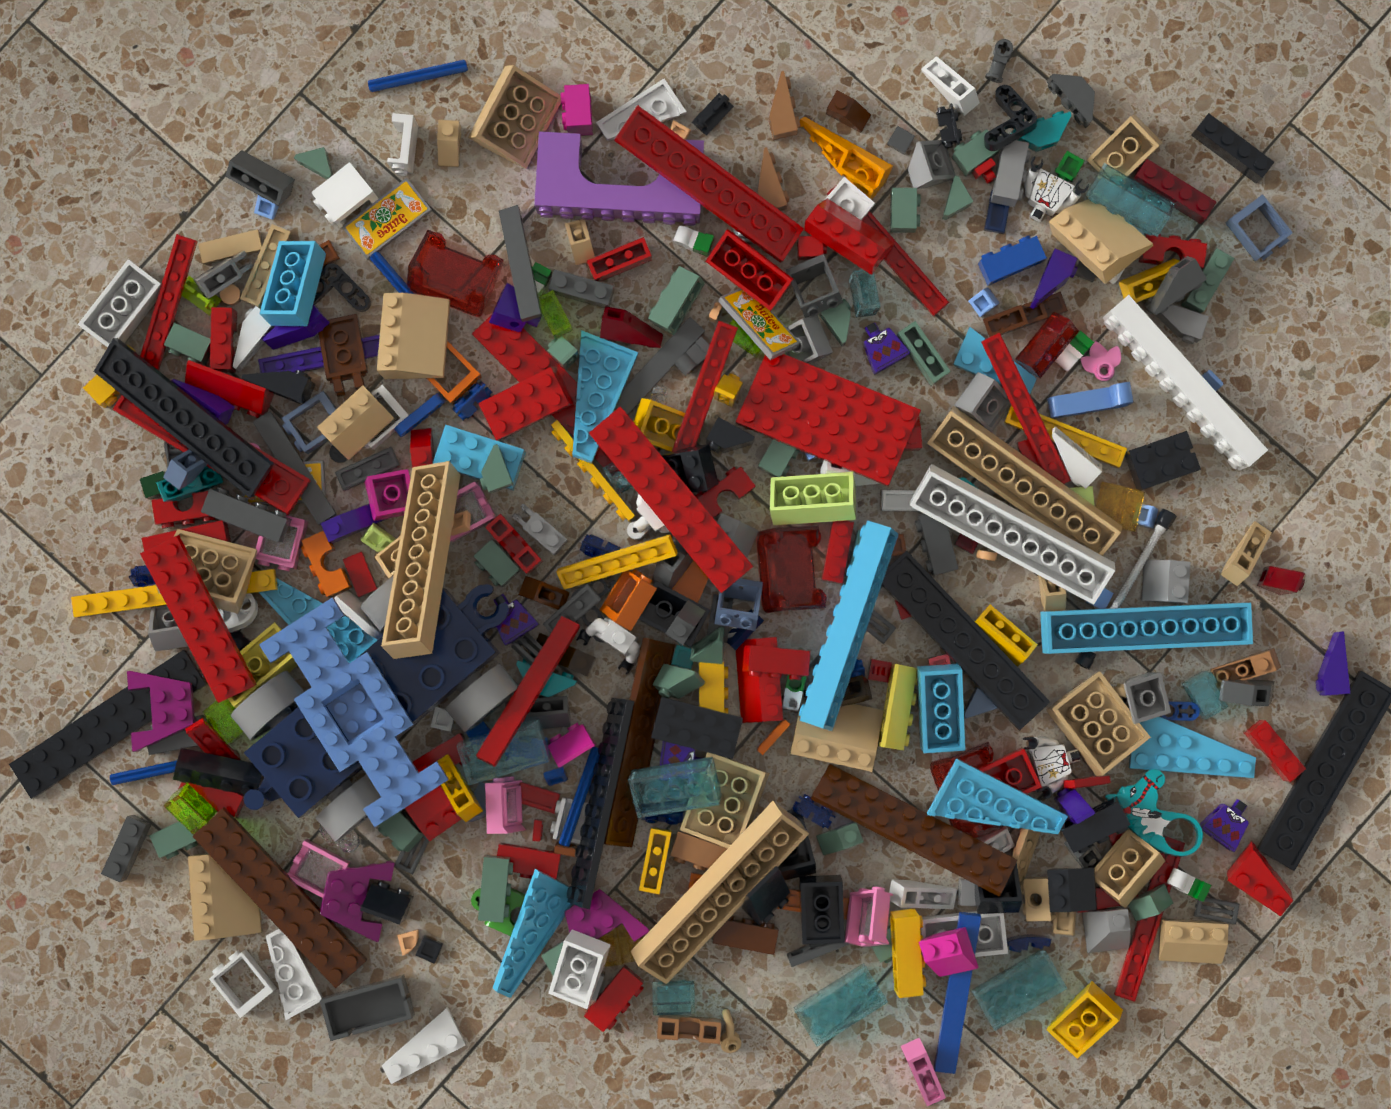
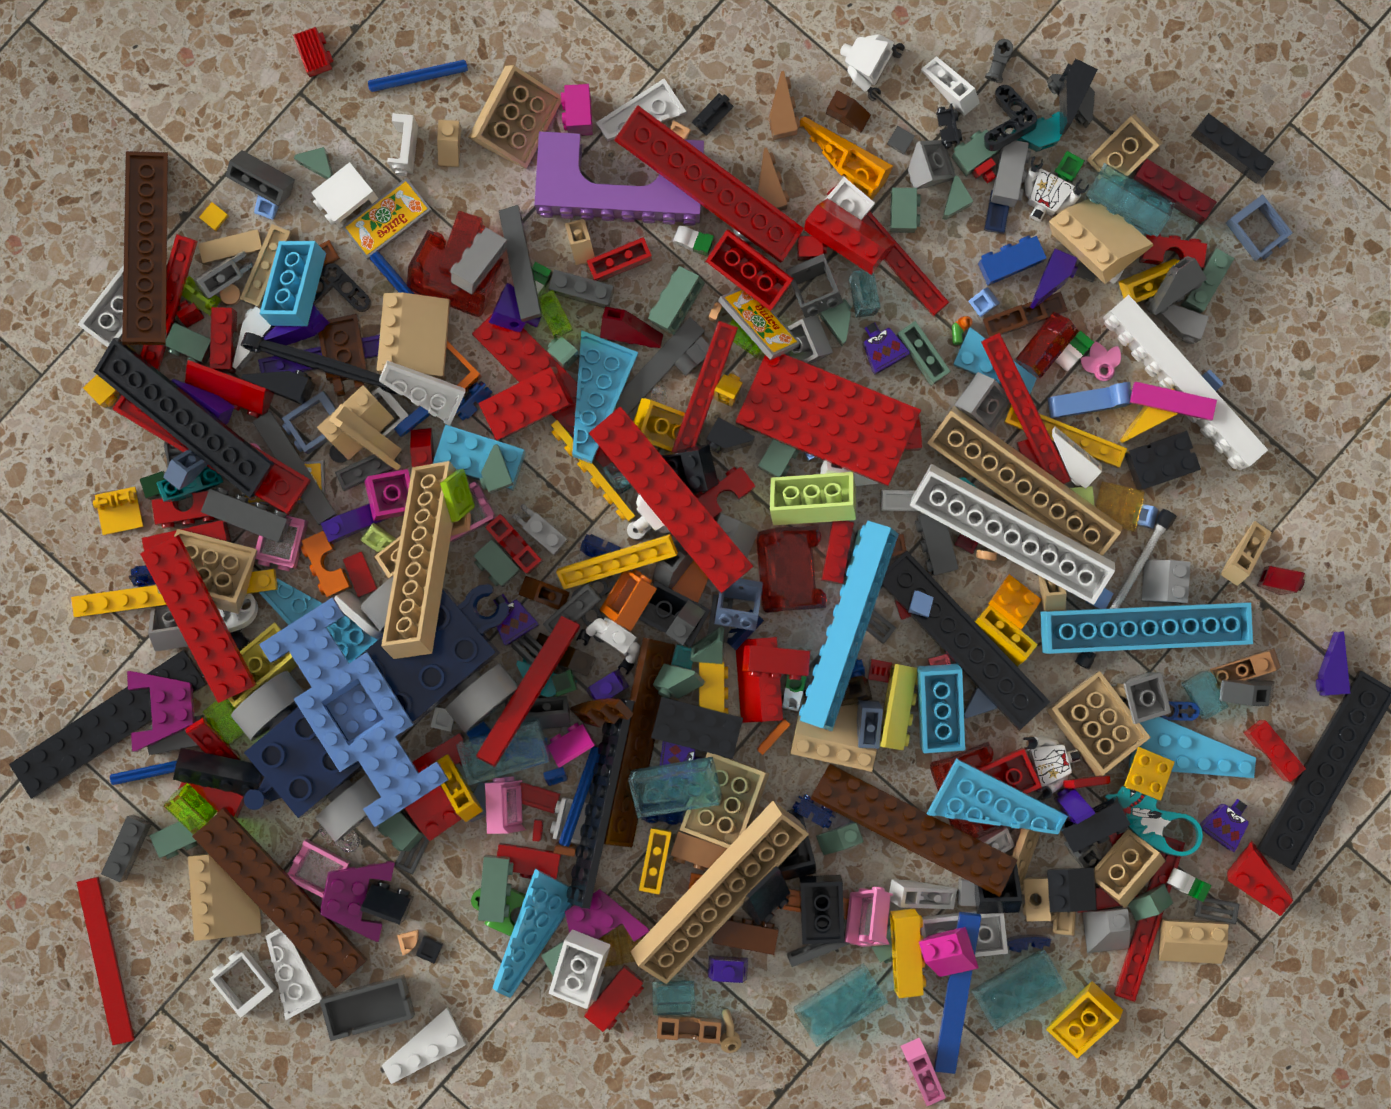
(105, 961): none -> red tile
(118, 510): none -> yellow hinge
(145, 248): none -> reddish brown plate
(189, 314): none -> red tile
(213, 216): none -> yellow tile
(257, 344): none -> black piece
(312, 51): none -> red brick
(366, 435): none -> tan fence
(429, 392): none -> white wing
(457, 495): none -> lime tile
(462, 236): none -> clear red brick
(478, 260): none -> light grey brick
(564, 683): none -> dark green panel
(601, 711): none -> reddish brown slope
(608, 686): none -> dark purple torso
(727, 969): none -> dark purple torso
(868, 59): none -> white torso
(869, 724): none -> sand blue slope
(920, 604): none -> light blue slope
(960, 327): none -> arm
(1015, 601): none -> light orange plate
(1075, 84): none -> black slope
(1145, 420): none -> yellow slope
(1149, 773): none -> yellow hinge
(1173, 401): none -> dark pink tile

